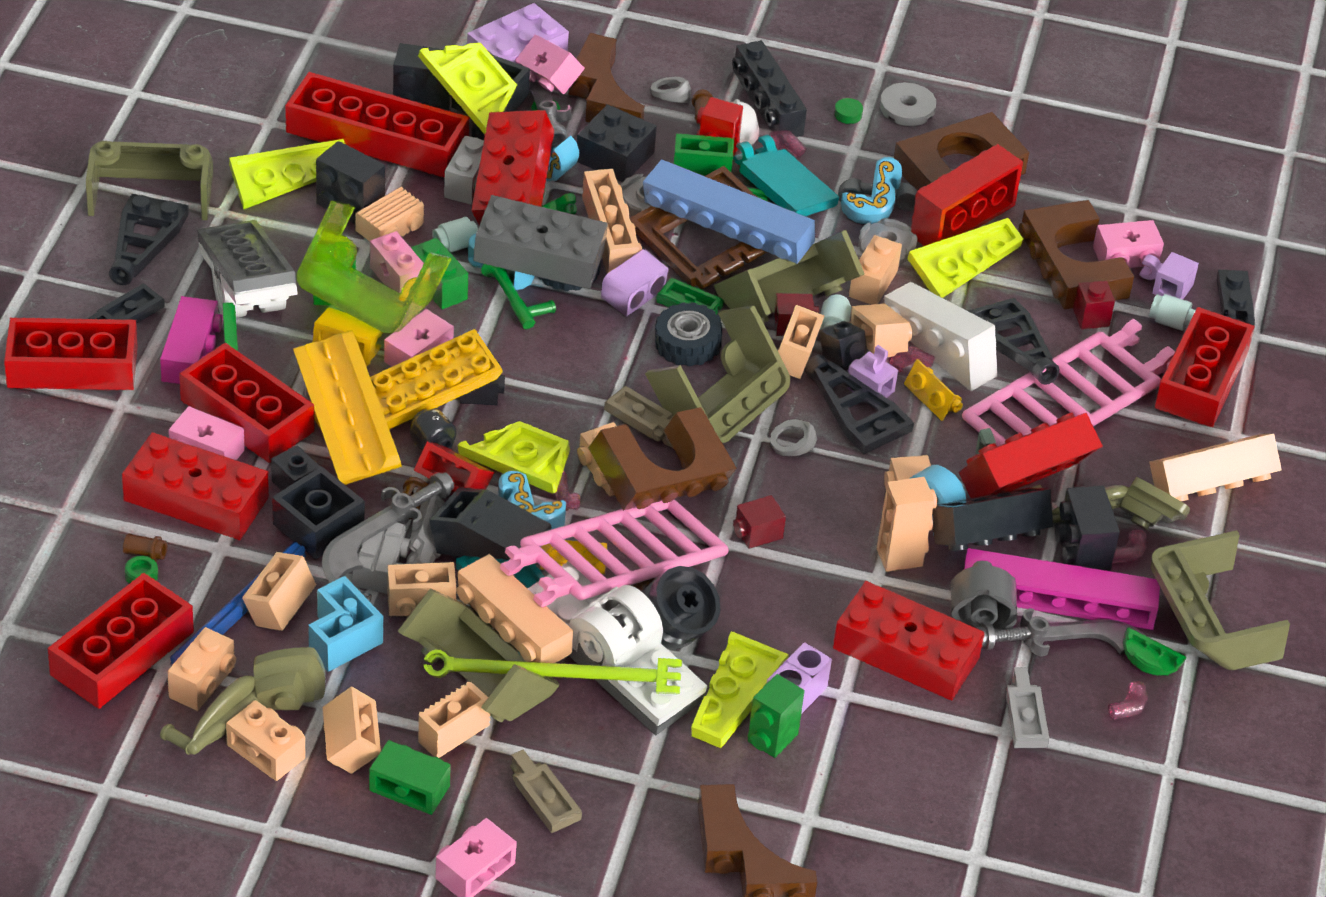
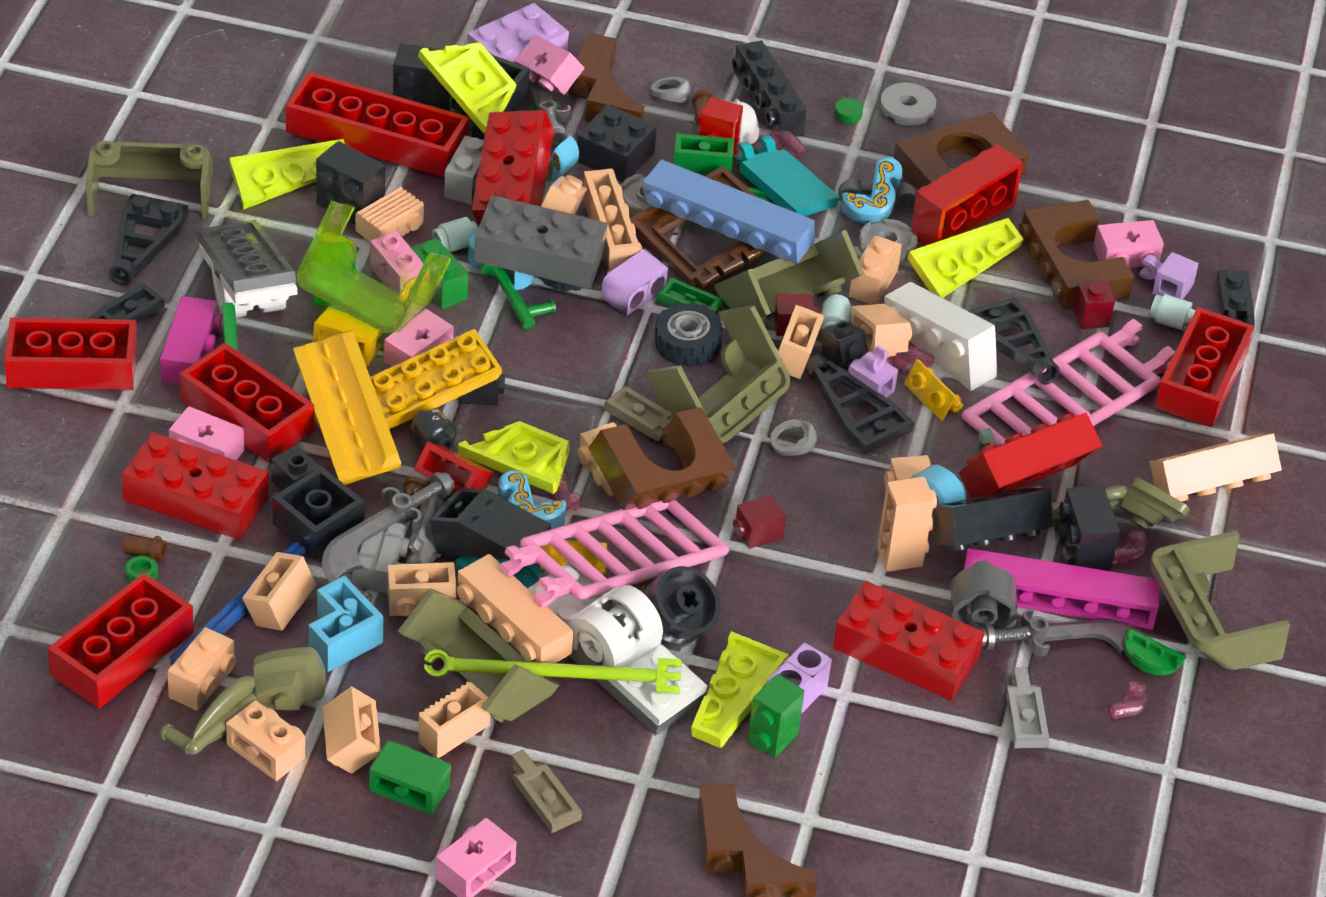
(565, 195): none -> light nougat brick

